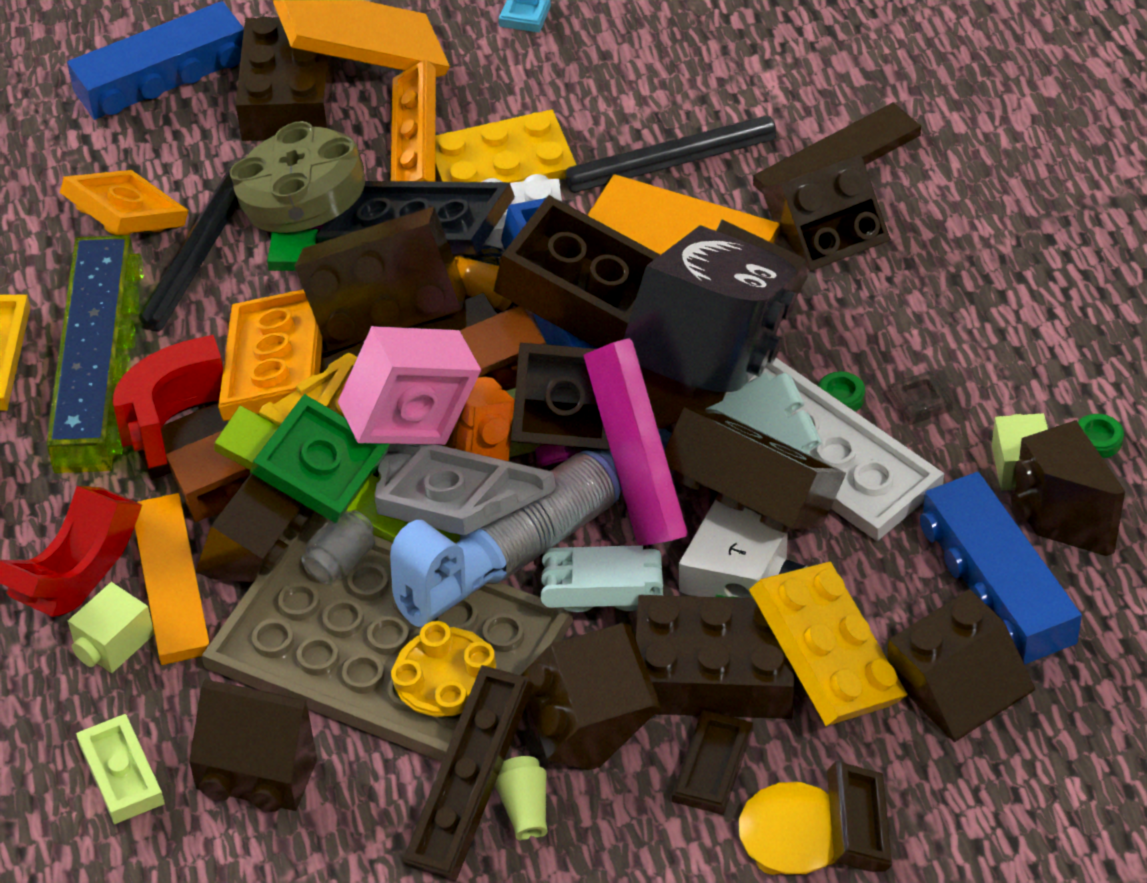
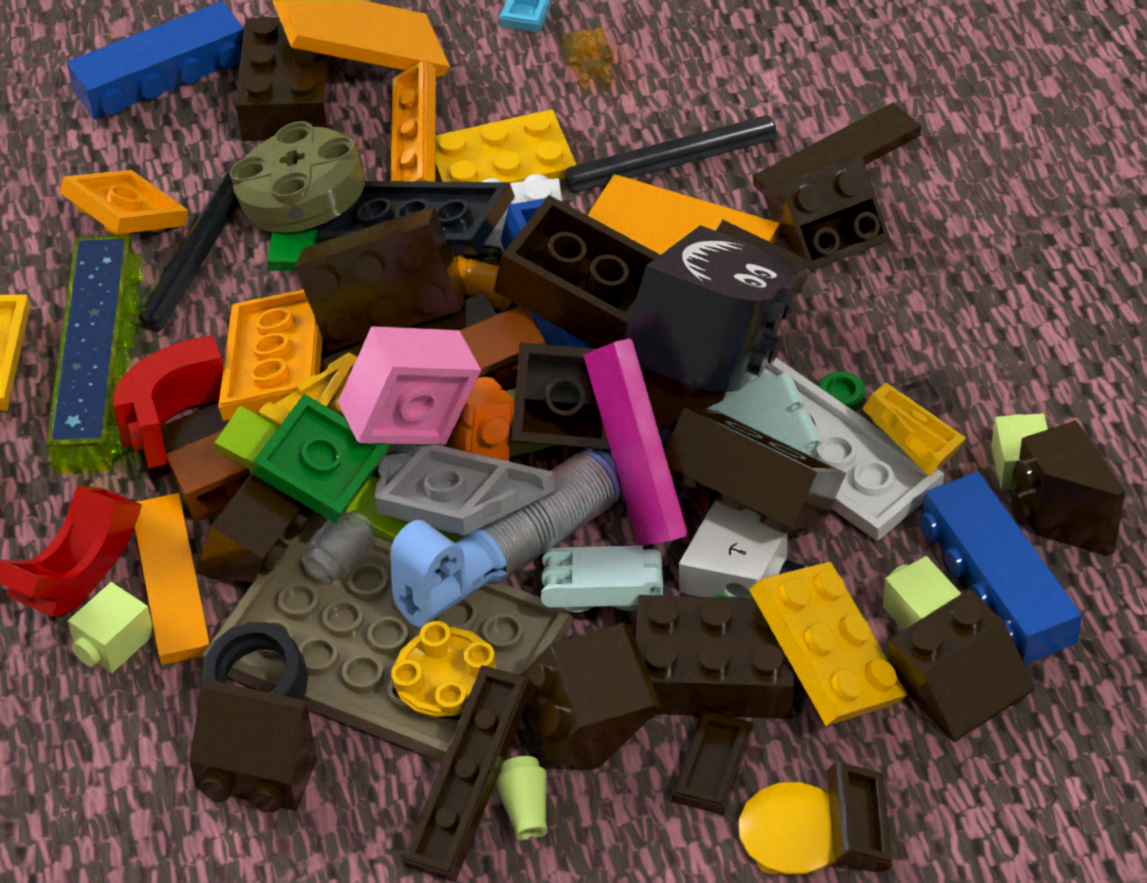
(120, 768): yellowish green plate -> none
(251, 638): none -> black tyre
(552, 456): magenta tile -> none
(589, 54): none -> clear yellow plate
(913, 428): none -> yellow wing
(916, 591): none -> yellowish green brick
(1104, 433): green tile -> none

